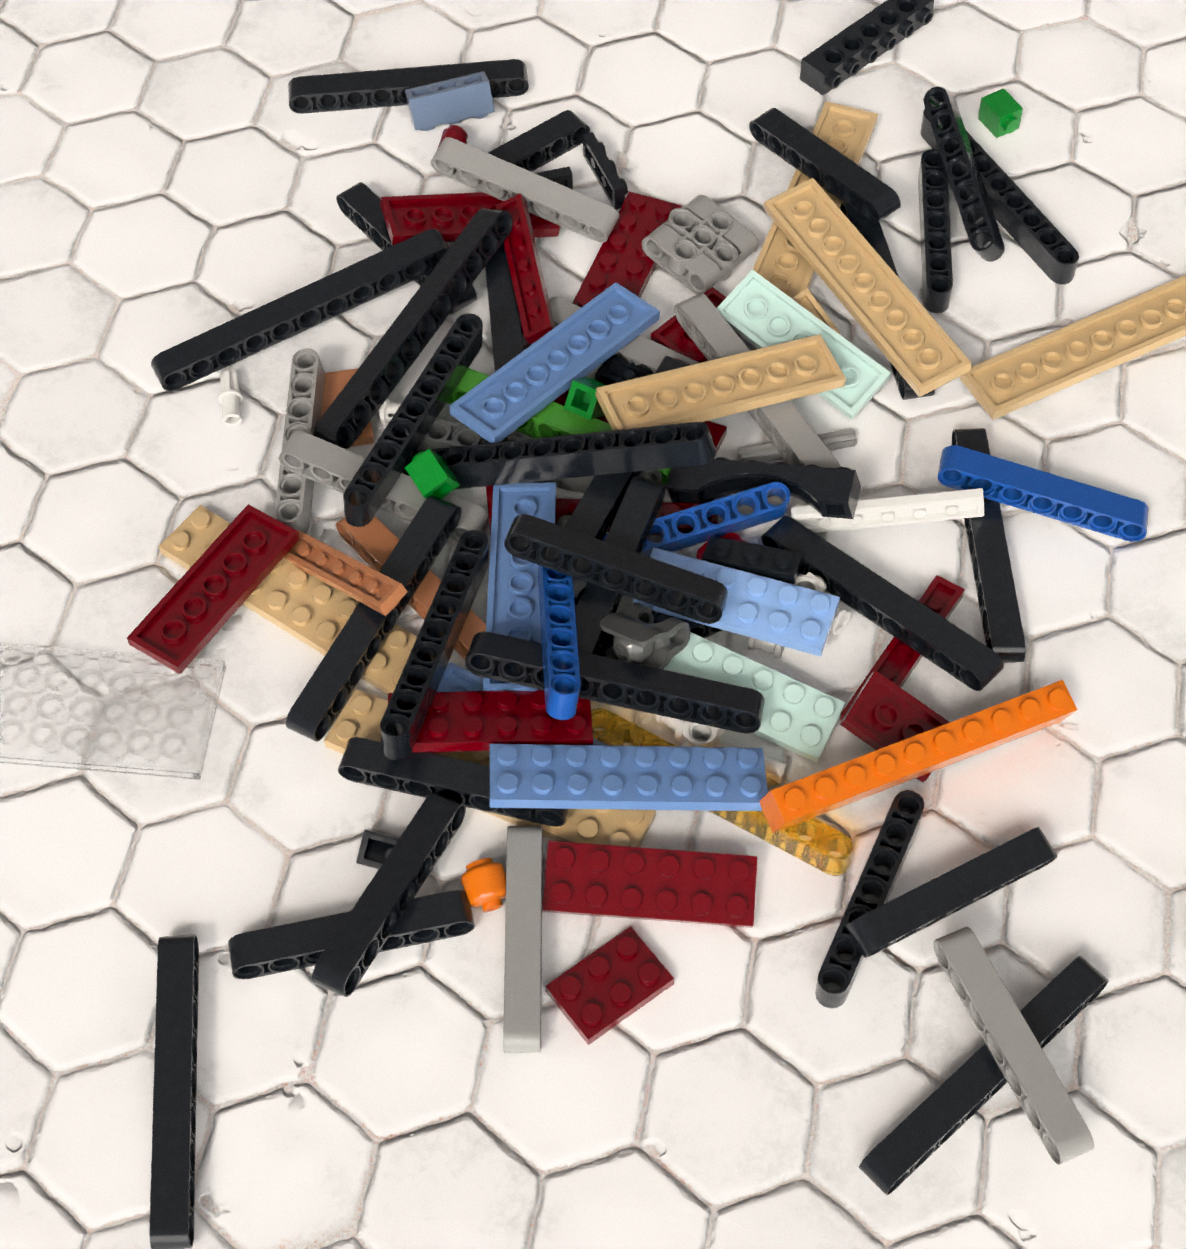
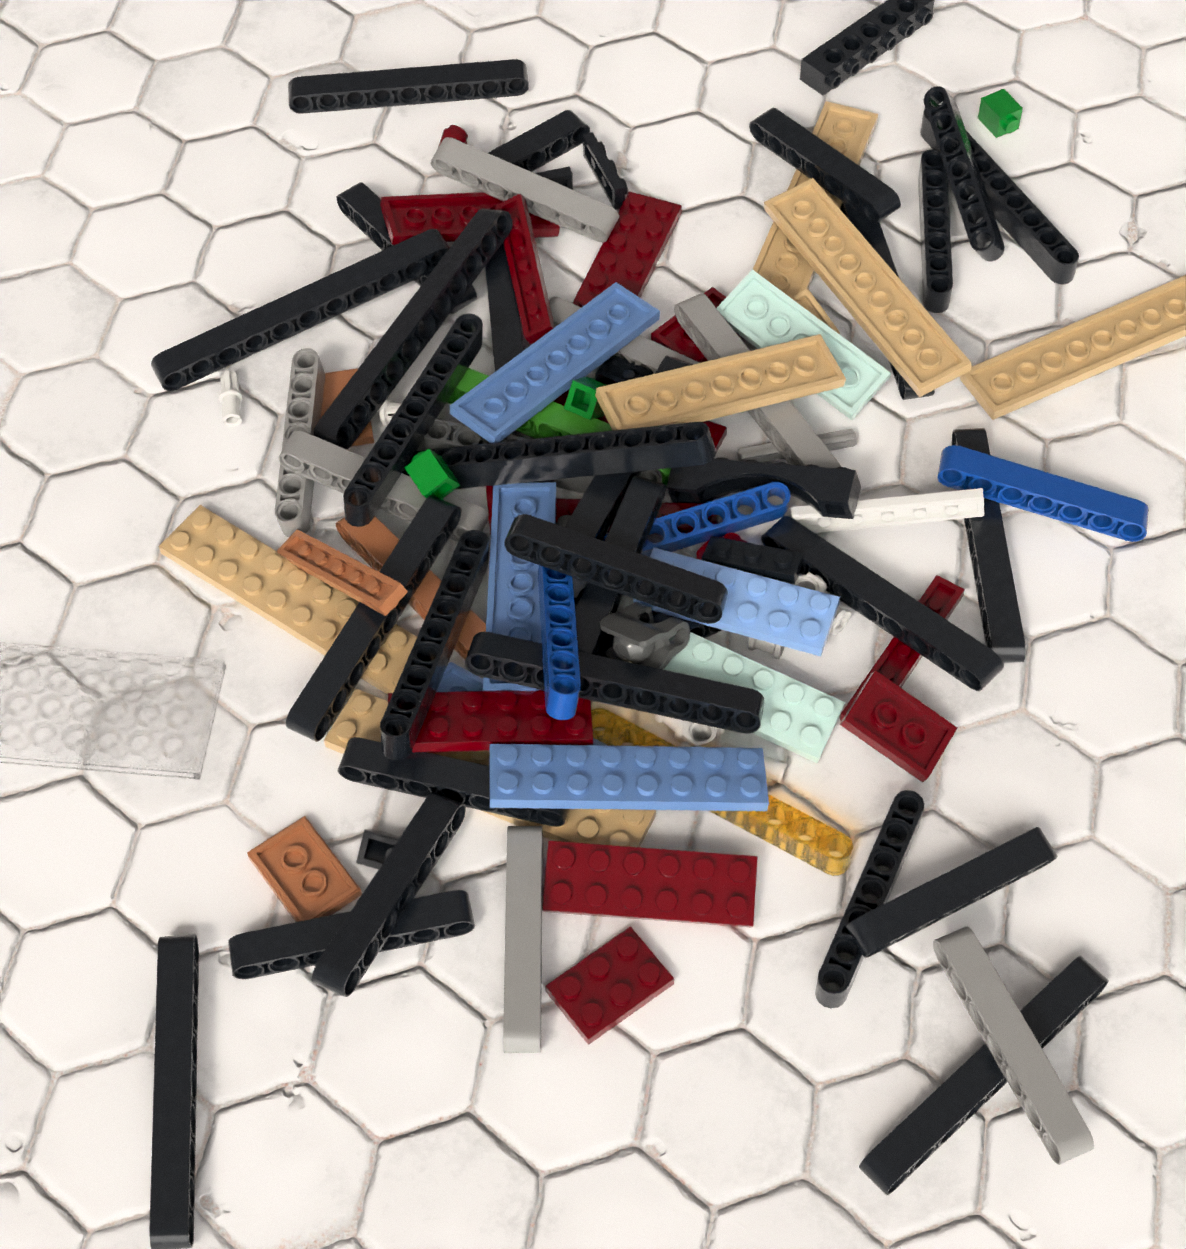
(213, 589): dark red plate -> none
(304, 872): none -> nougat tile
(450, 101): sand blue brick -> none
(485, 884): orange head -> none
(700, 244): light grey connector -> none
(916, 756): orange brick -> none

